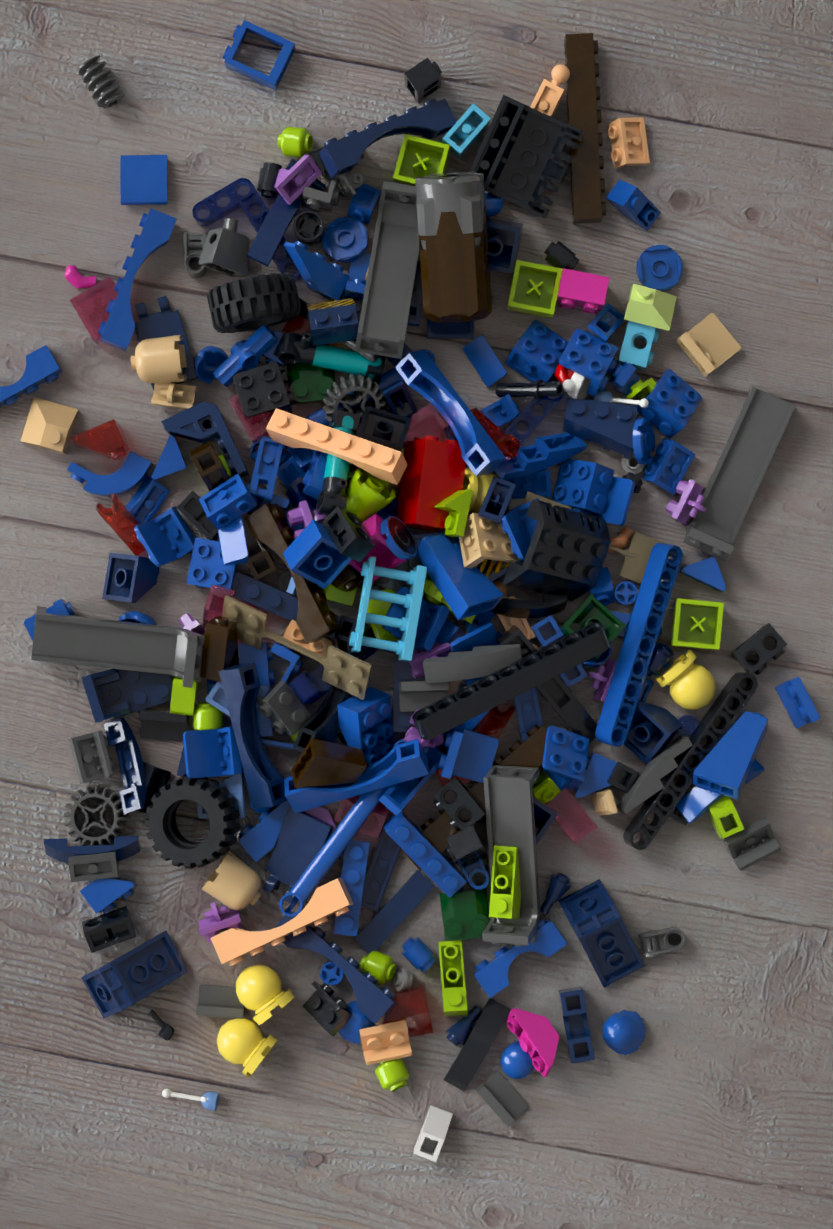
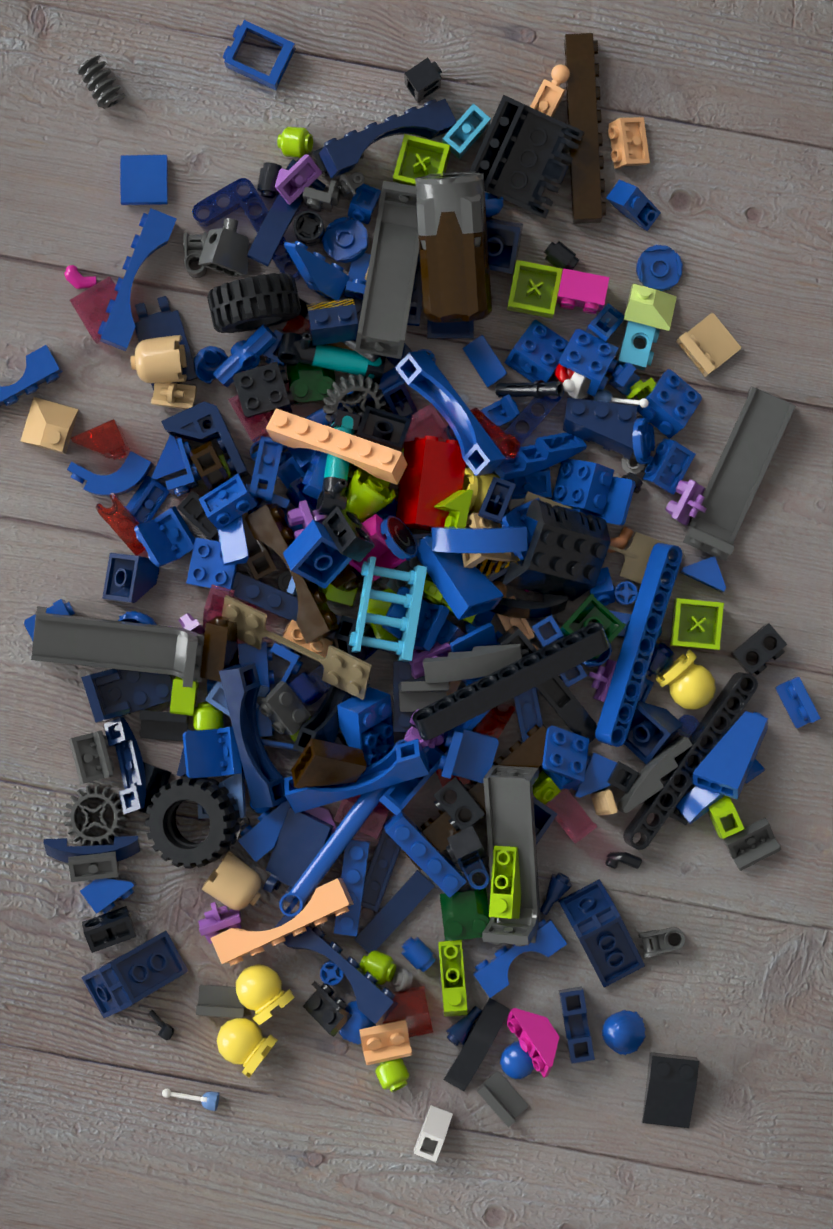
(181, 485): none -> blue bracket
(479, 540): none -> blue slope
(623, 857): none -> black arm
(670, 1090): none -> black slope

